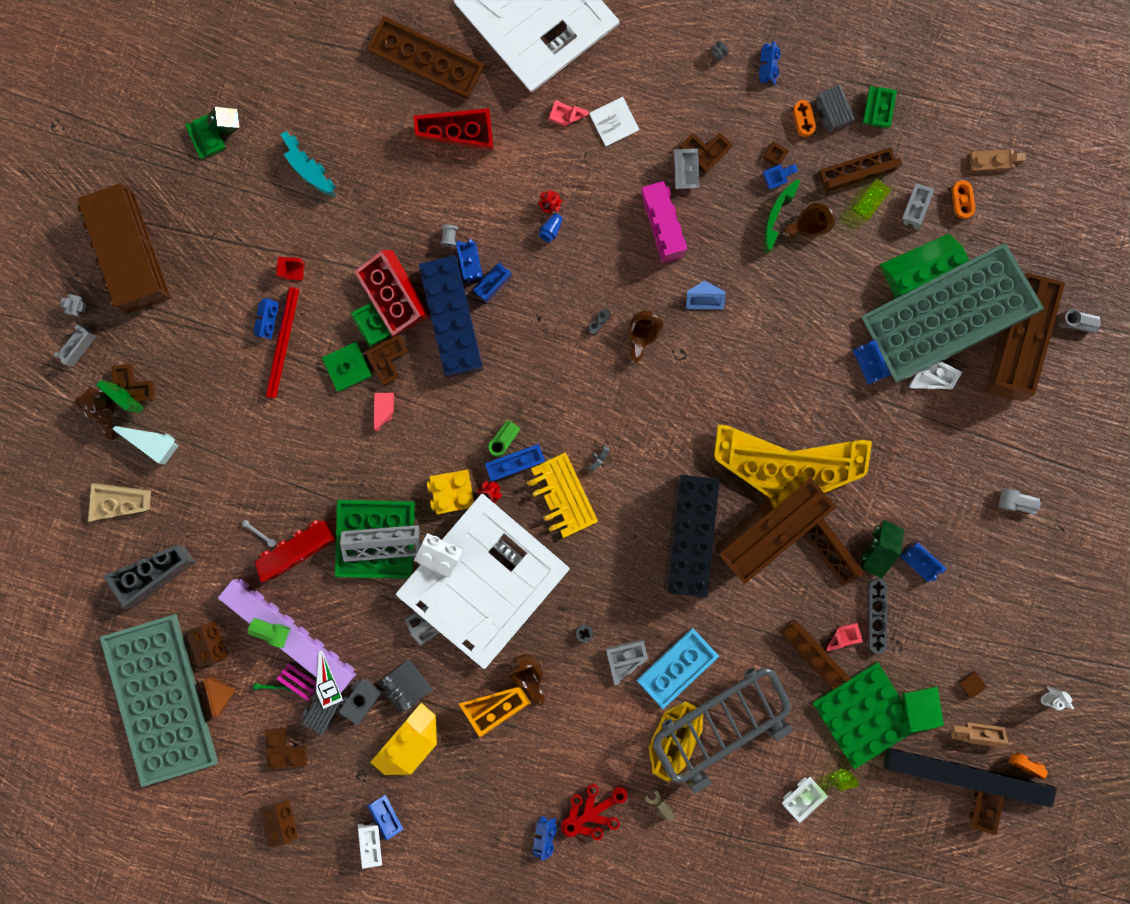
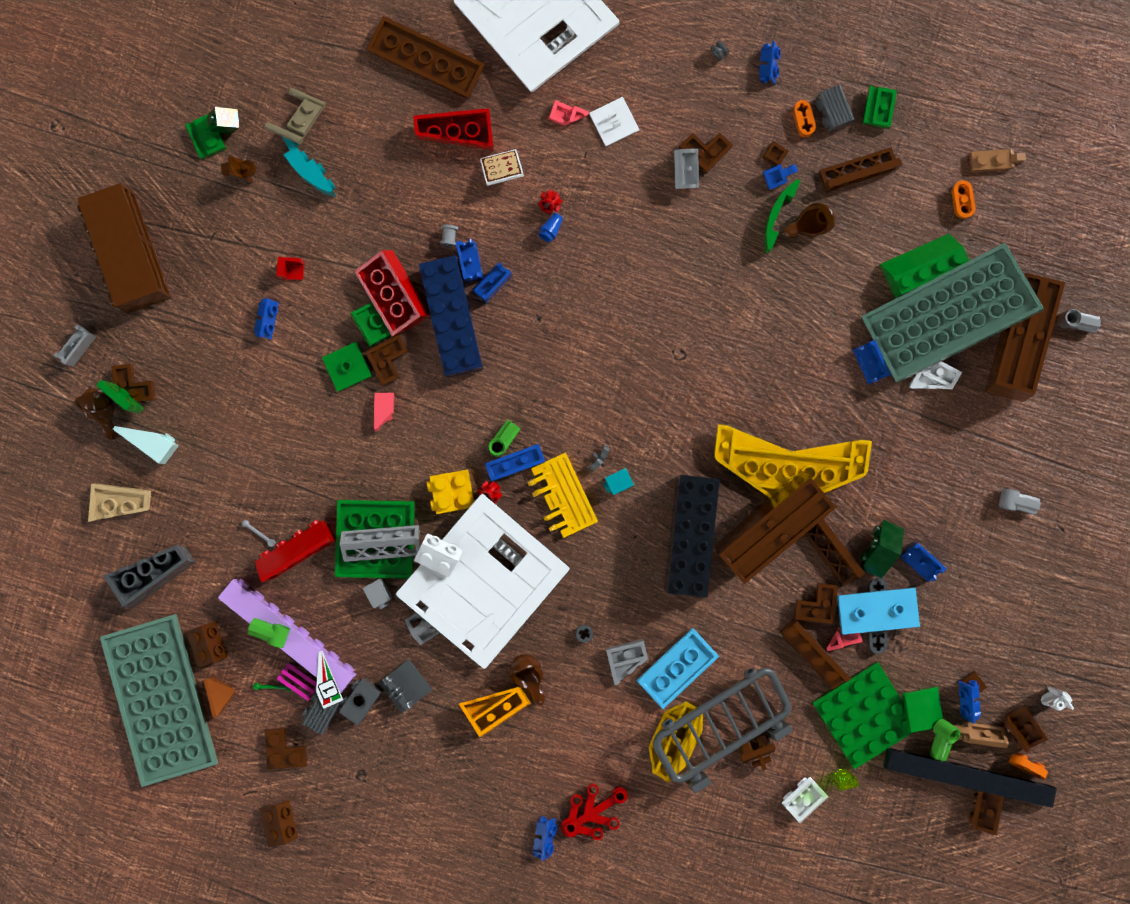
(73, 305): light grey gear -> none
(239, 169): none -> reddish brown hips
(282, 342): red axle -> none
(302, 119): none -> dark tan plate
(369, 845): white hinge -> none
(378, 594): none -> light grey brick
(385, 817): plate -> none
(409, 744): yellow wedge -> none
(501, 167): none -> piece
(595, 326): dark grey piece -> none
(618, 482): none -> teal brick
(643, 331): reddish brown piece -> none
(663, 809): dark tan plate -> none
(664, 222): dark pink wedge -> none
(705, 297): medium blue slope -> none
(765, 749): none -> reddish brown hips
(822, 609): none -> reddish brown plate
(871, 199): clear neon green plate -> none
(878, 611): none -> medium azure plate
(918, 205): light grey hinge -> none
(945, 736): none -> bright green piece
(968, 707): none -> blue hinge
(1025, 728): none -> reddish brown bracket

